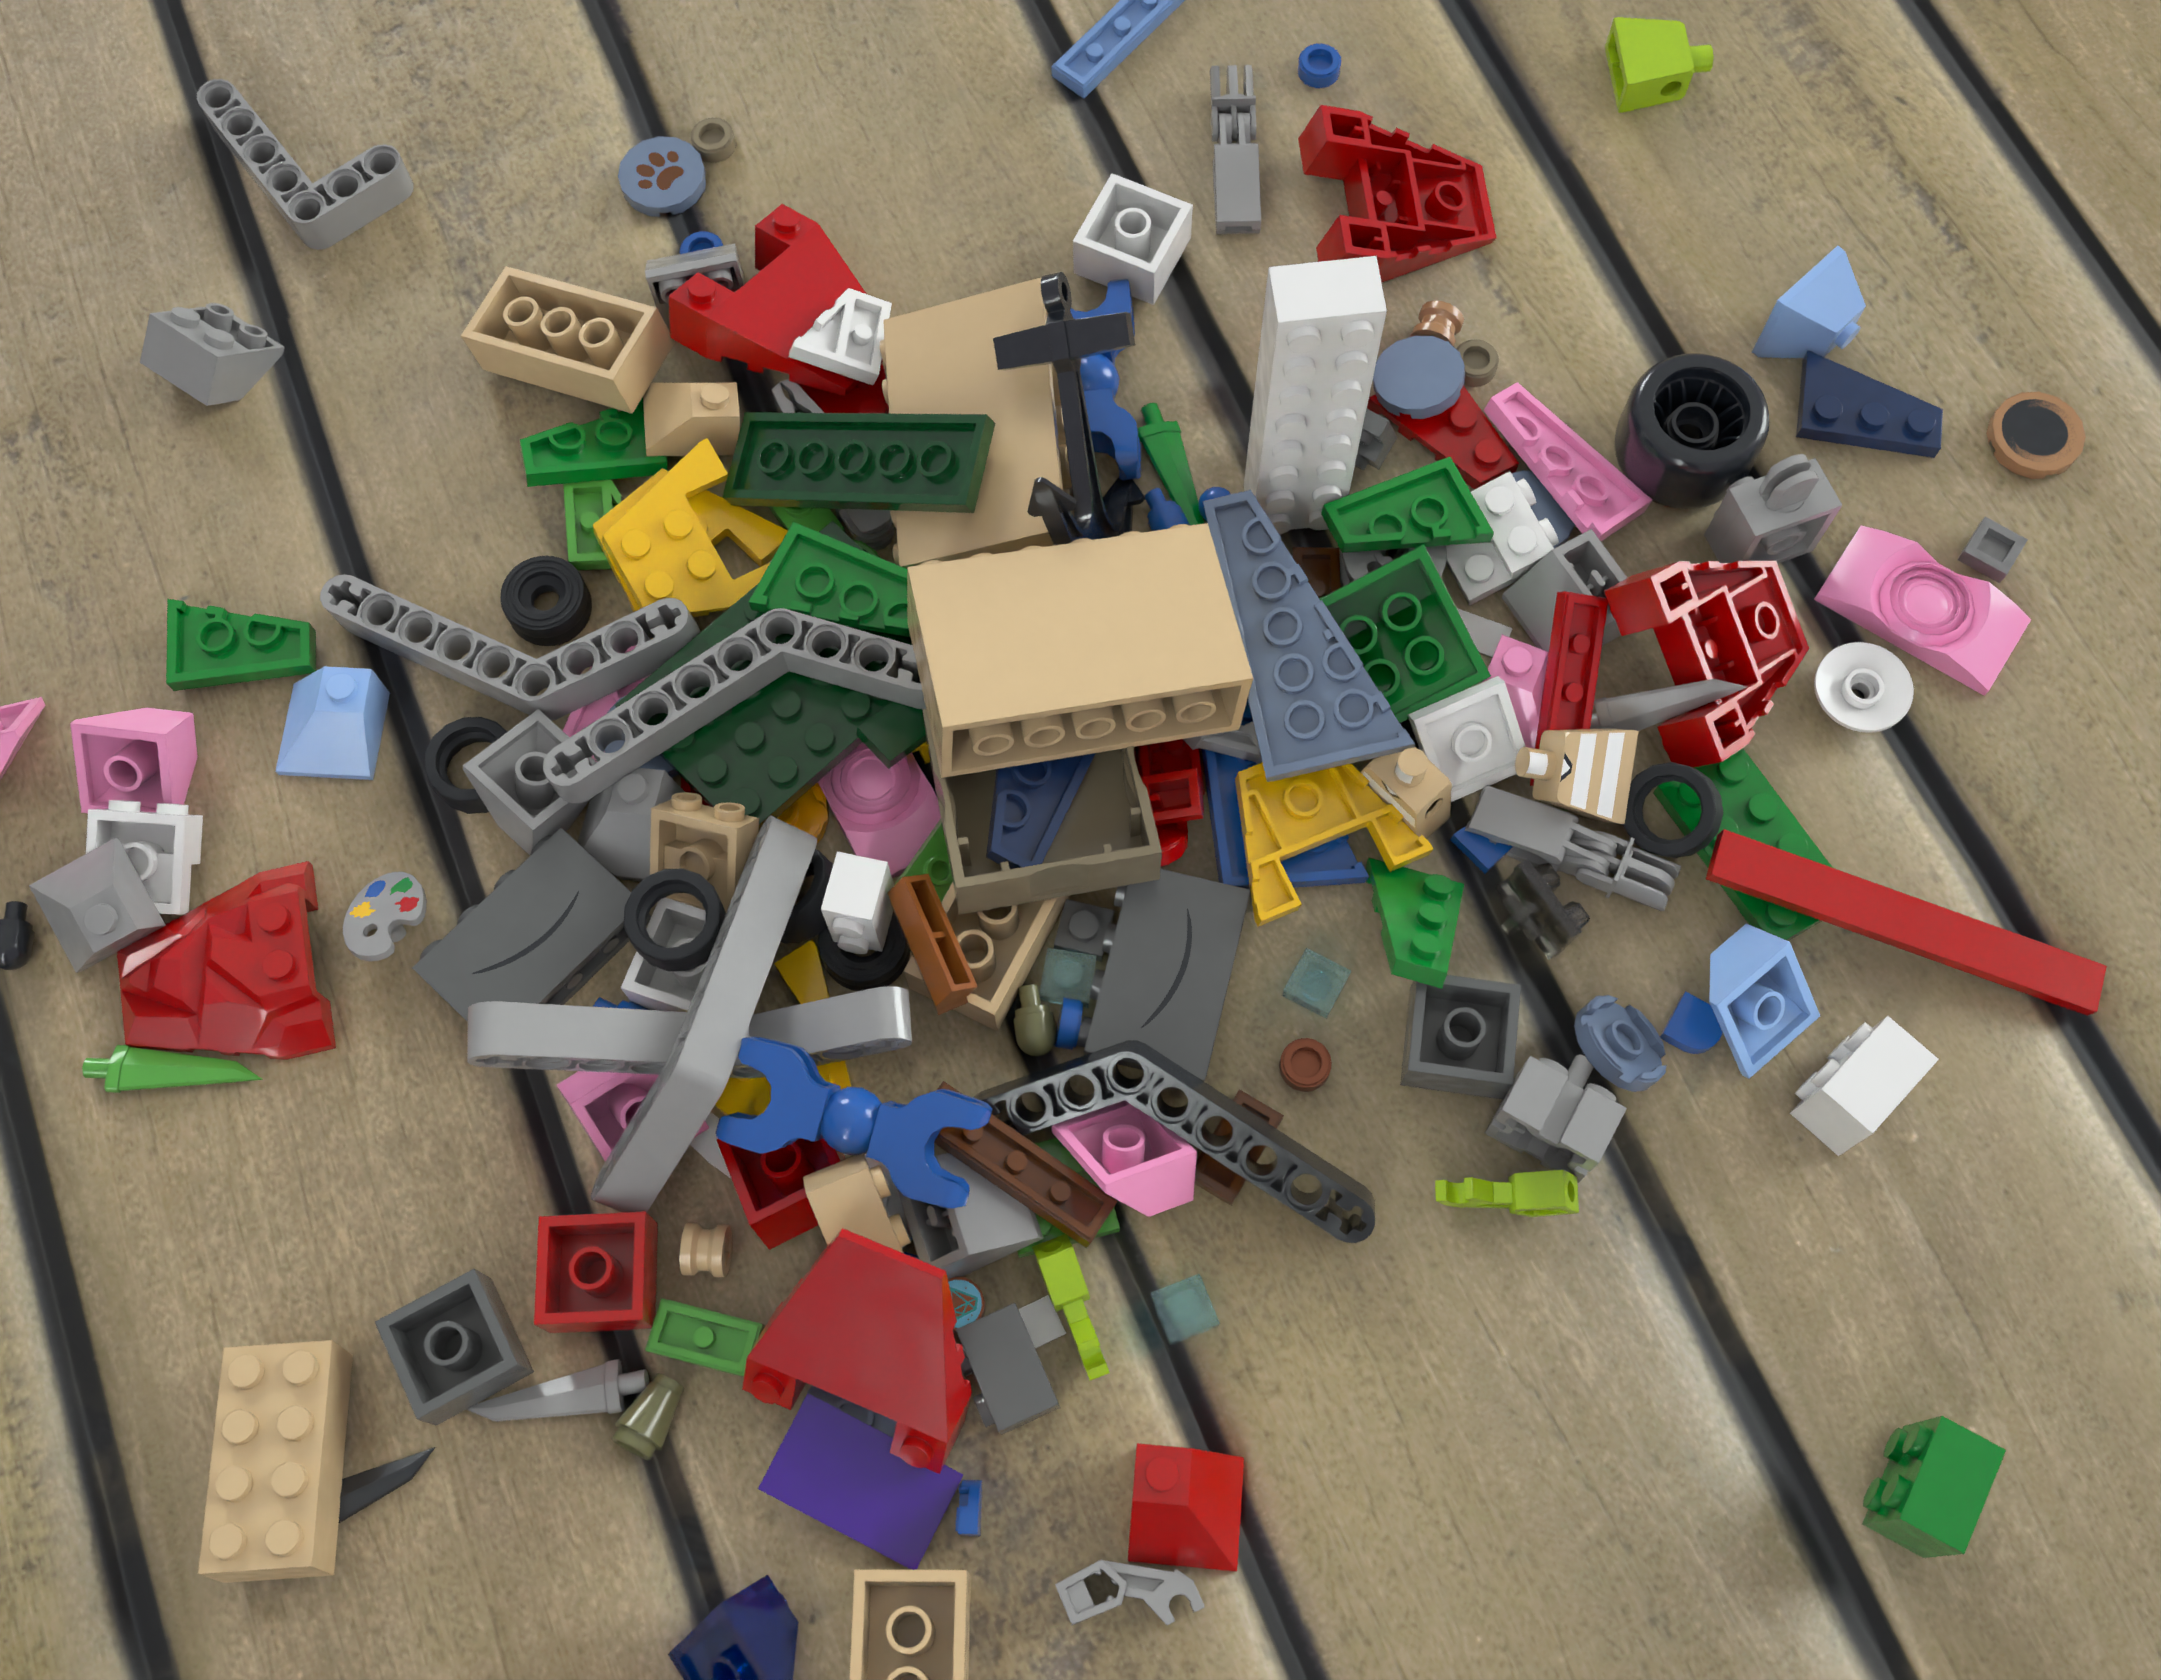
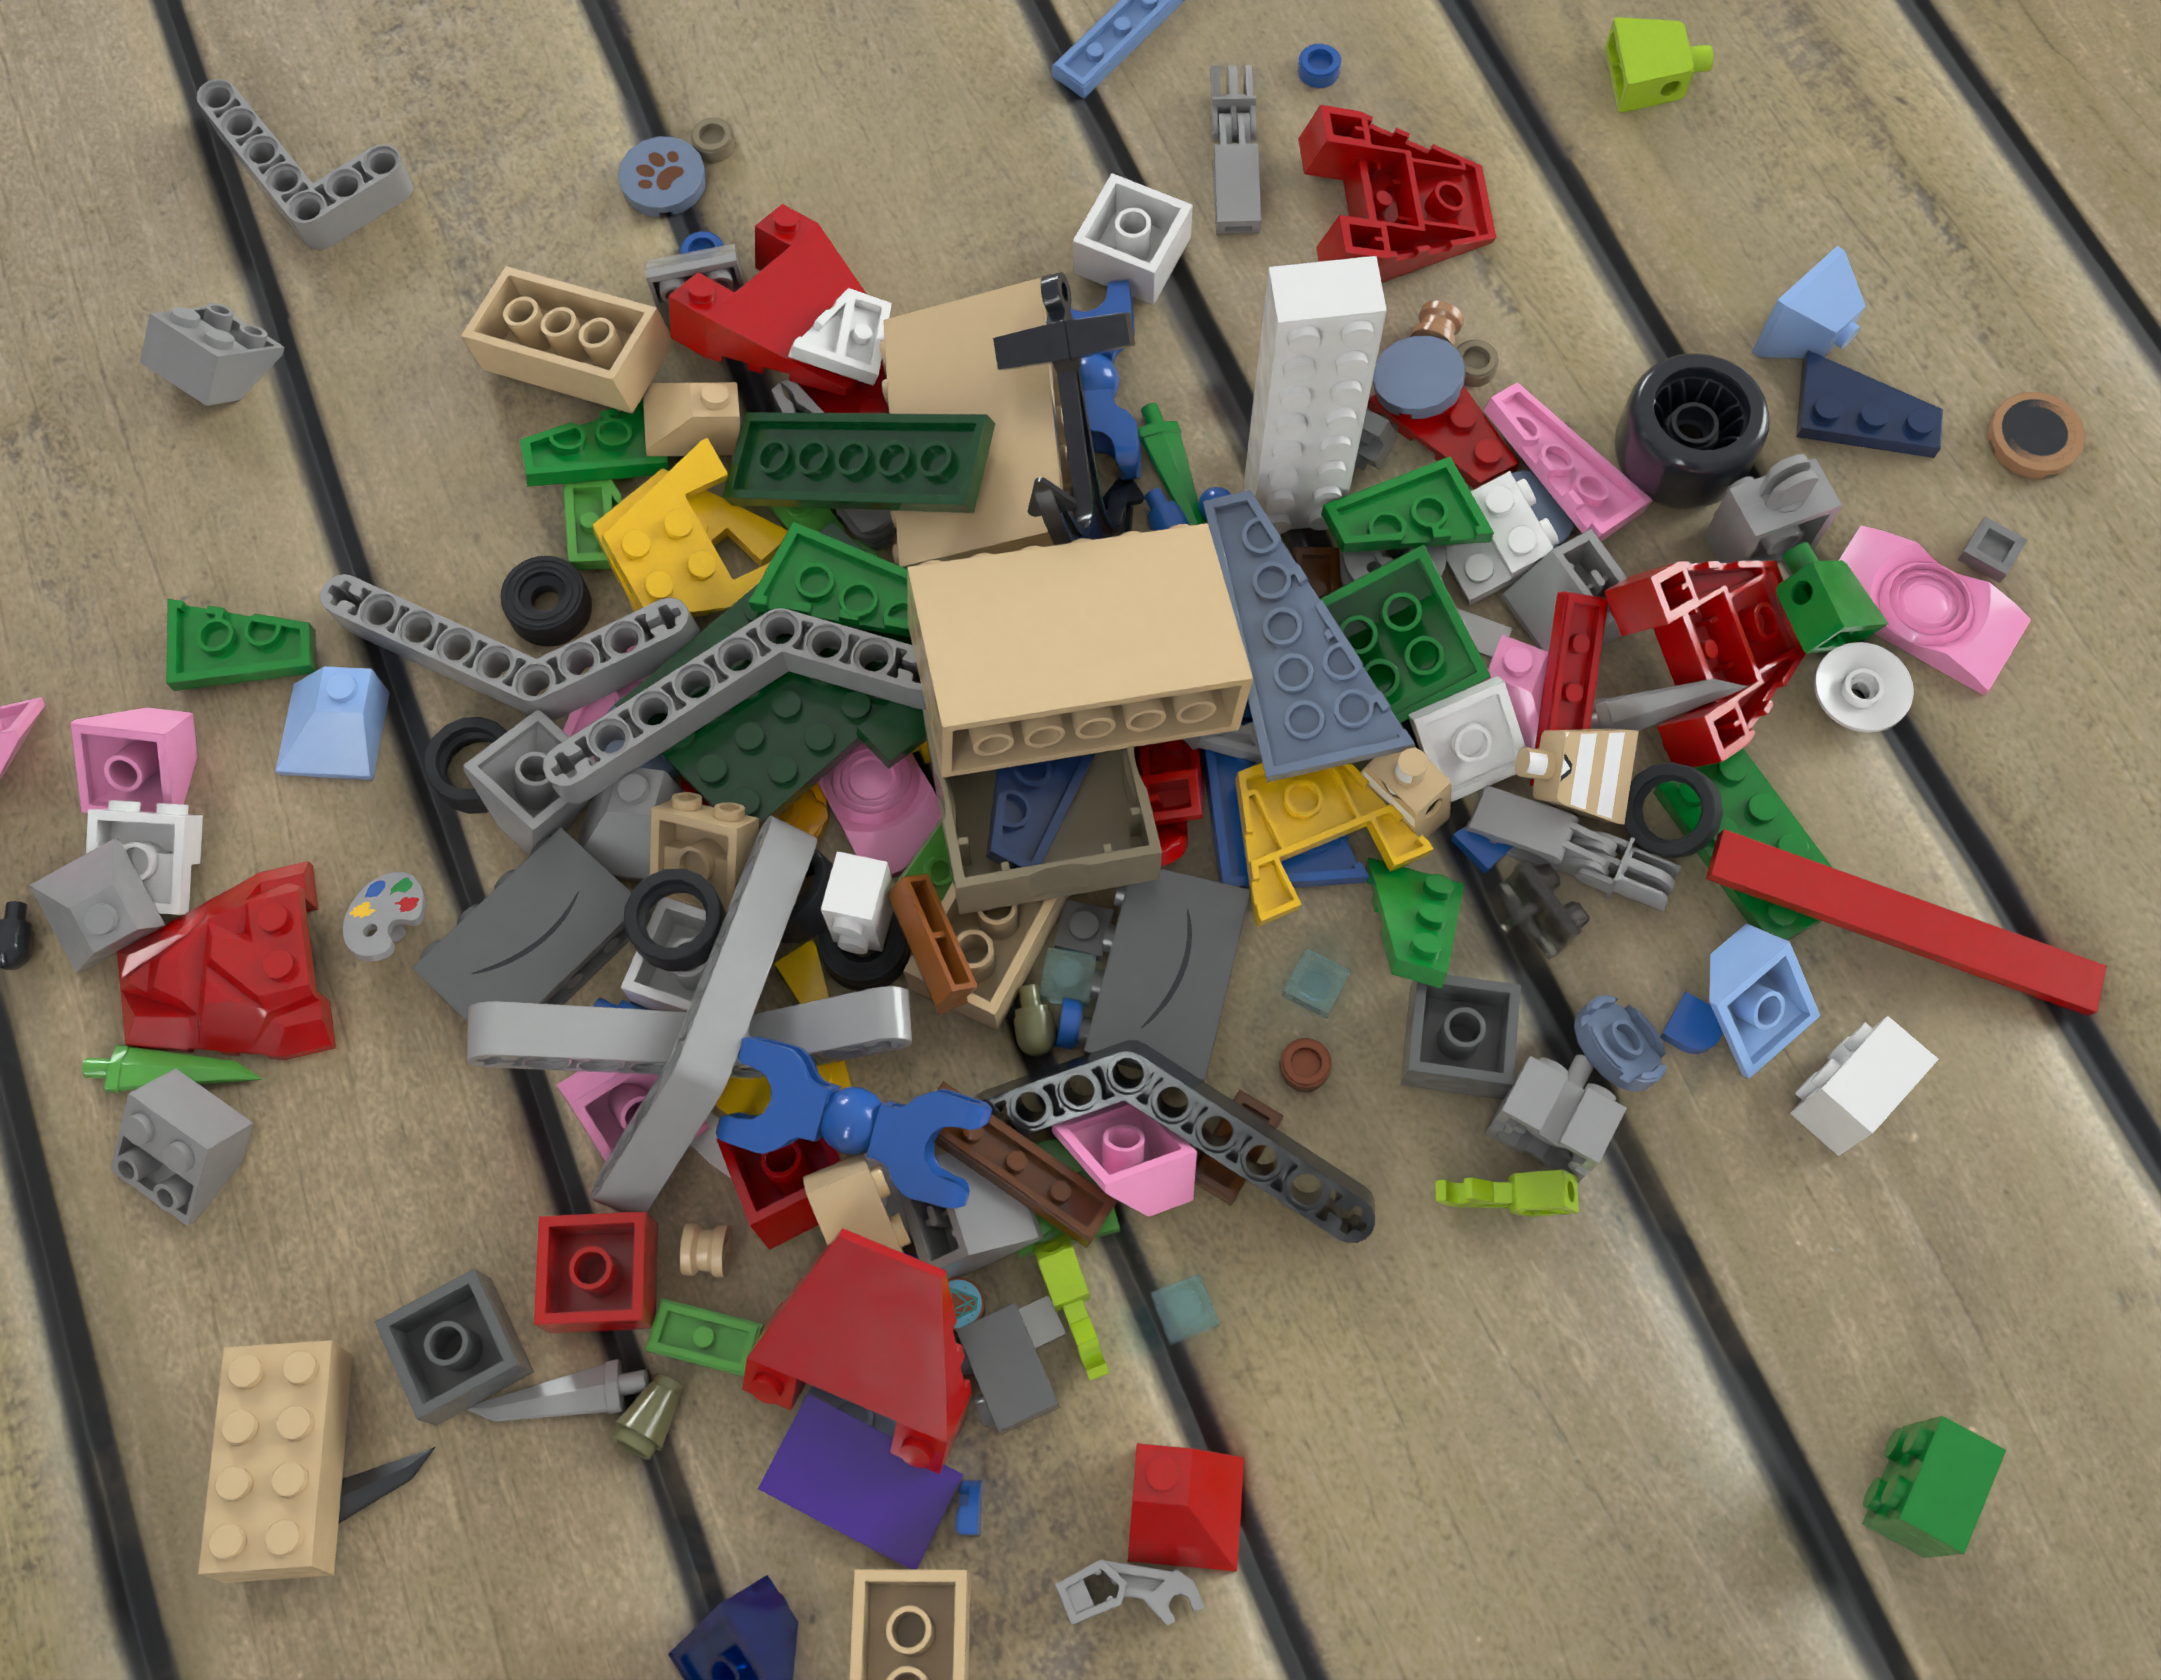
(179, 1144): none -> light grey slope
(1826, 602): none -> green torso

